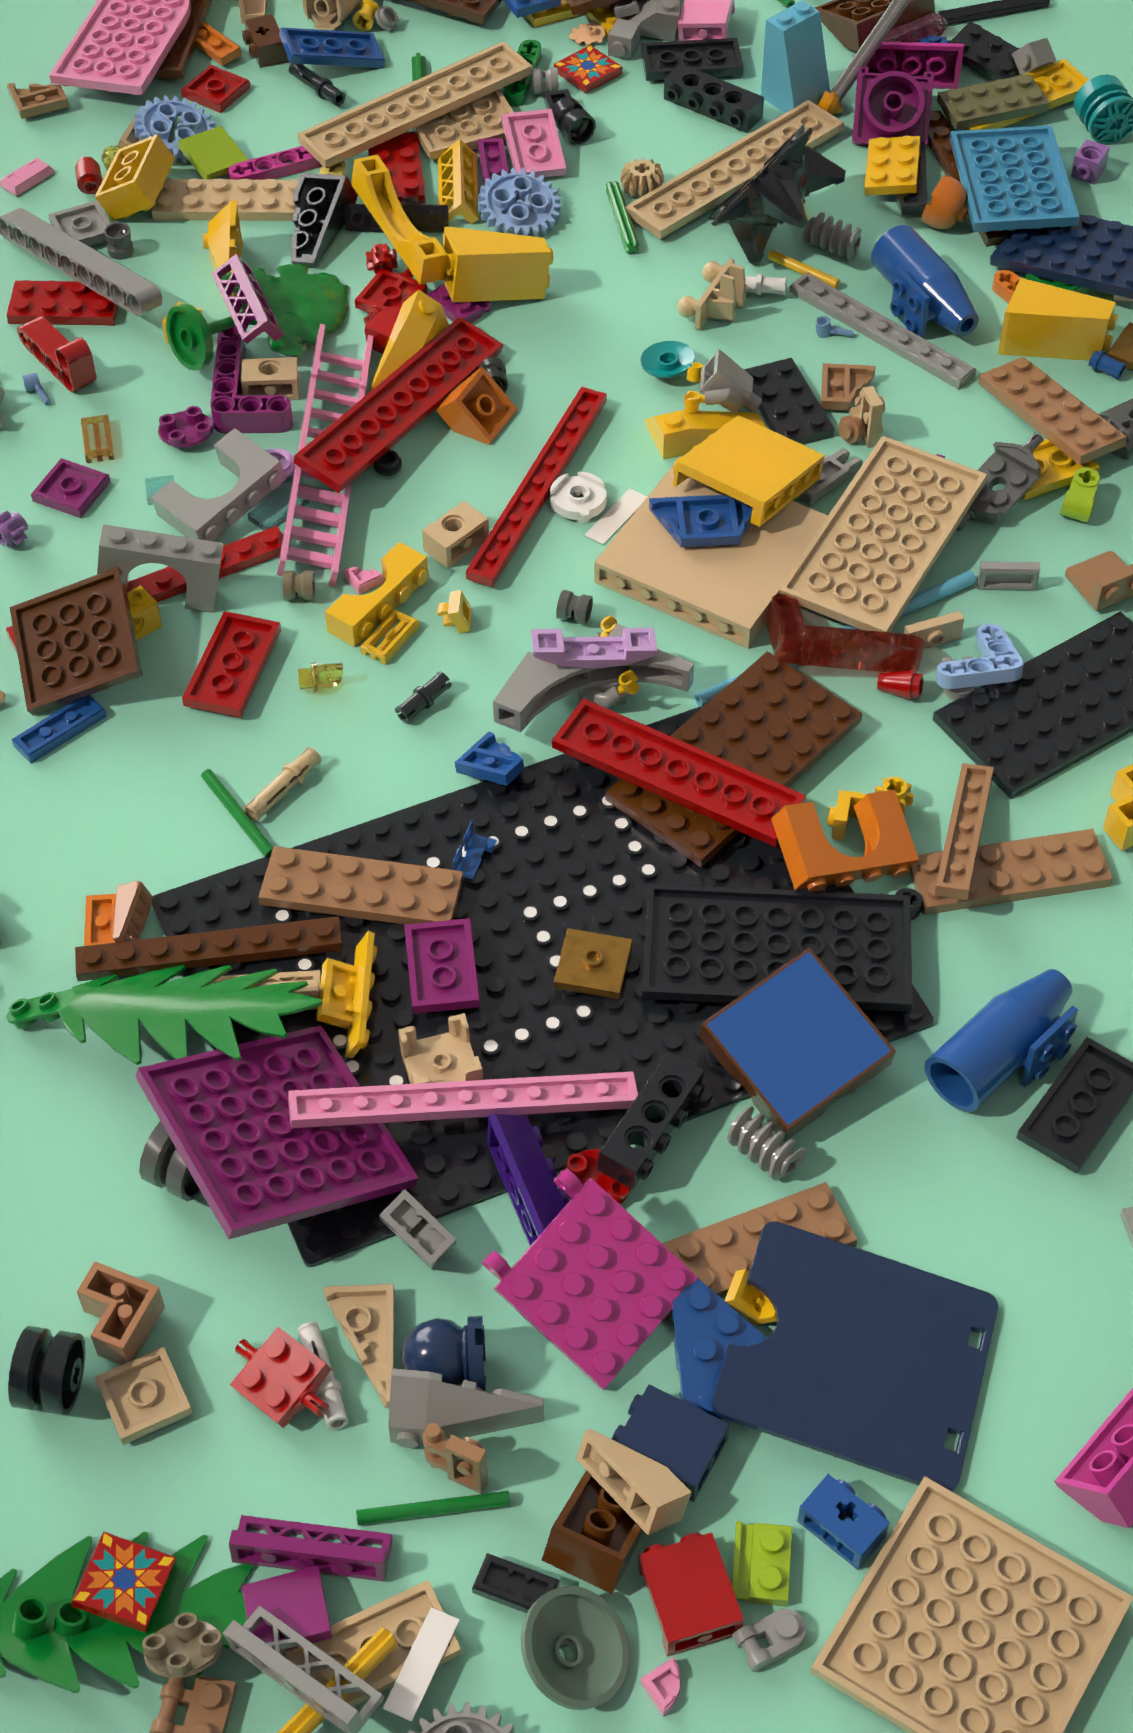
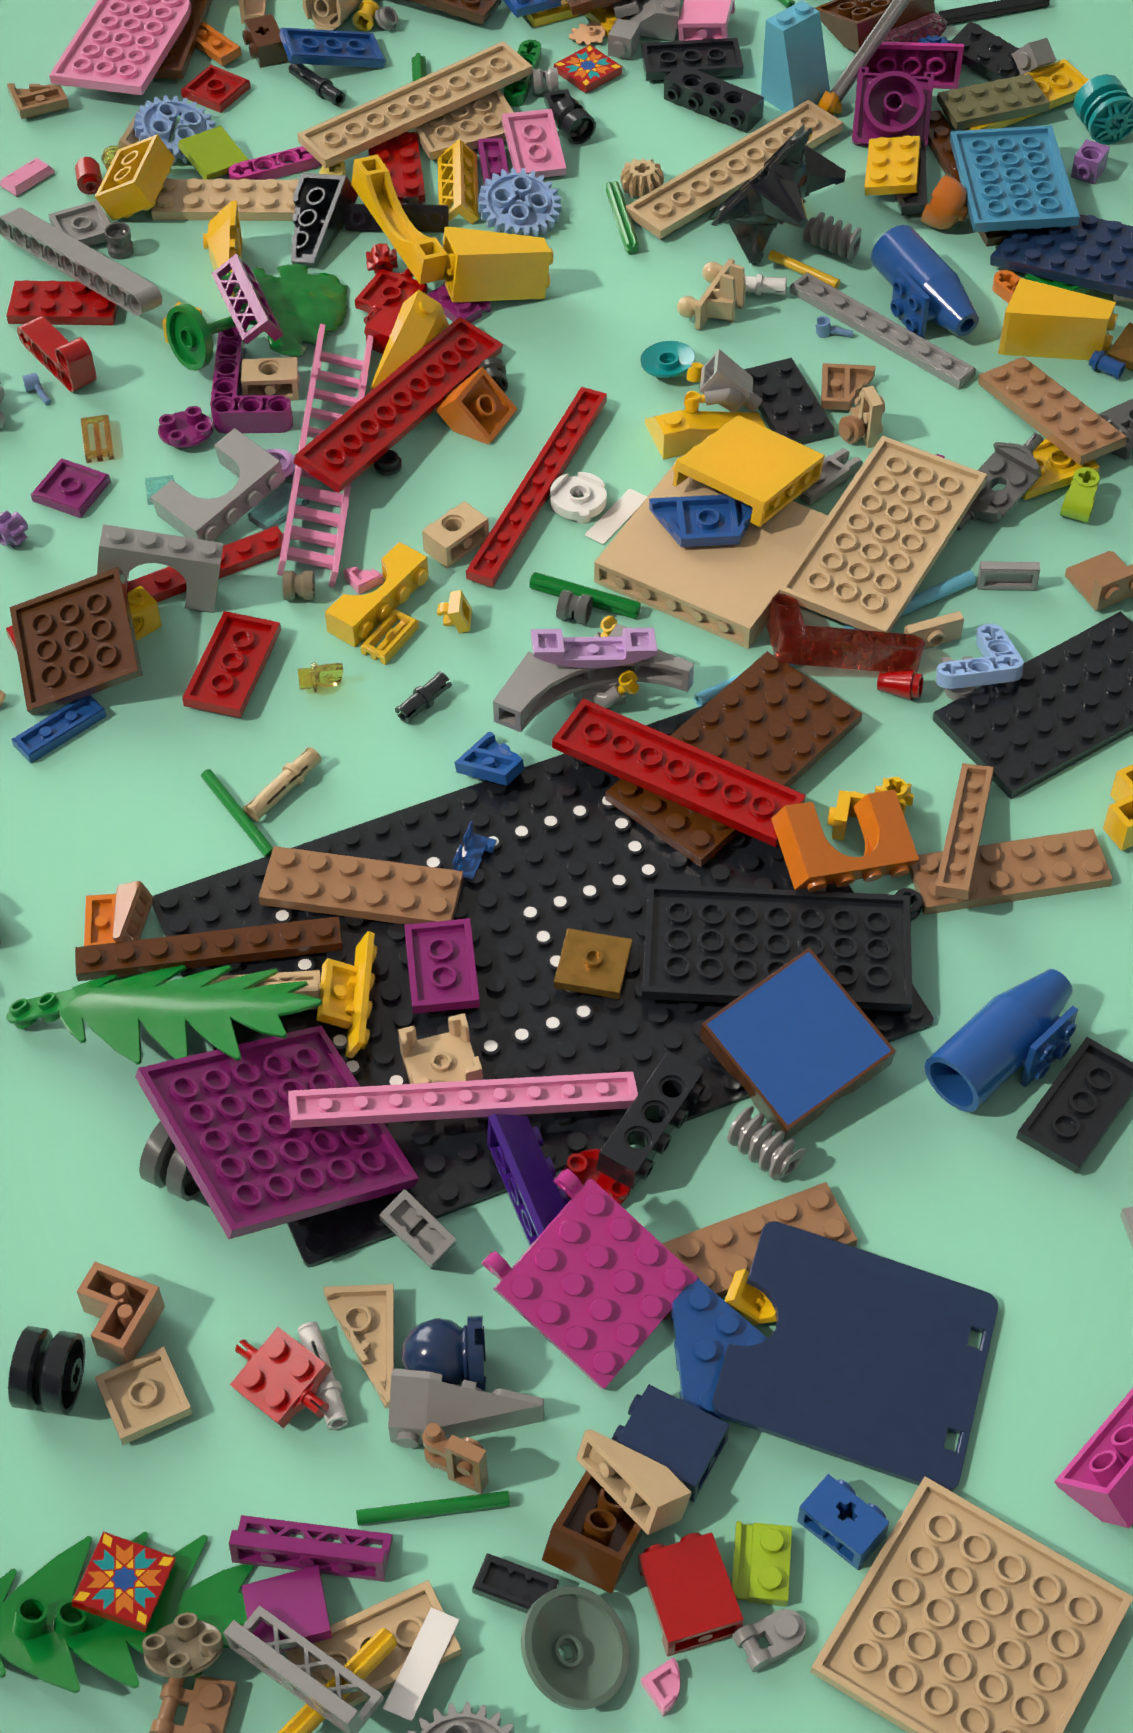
(601, 599): none -> green axle

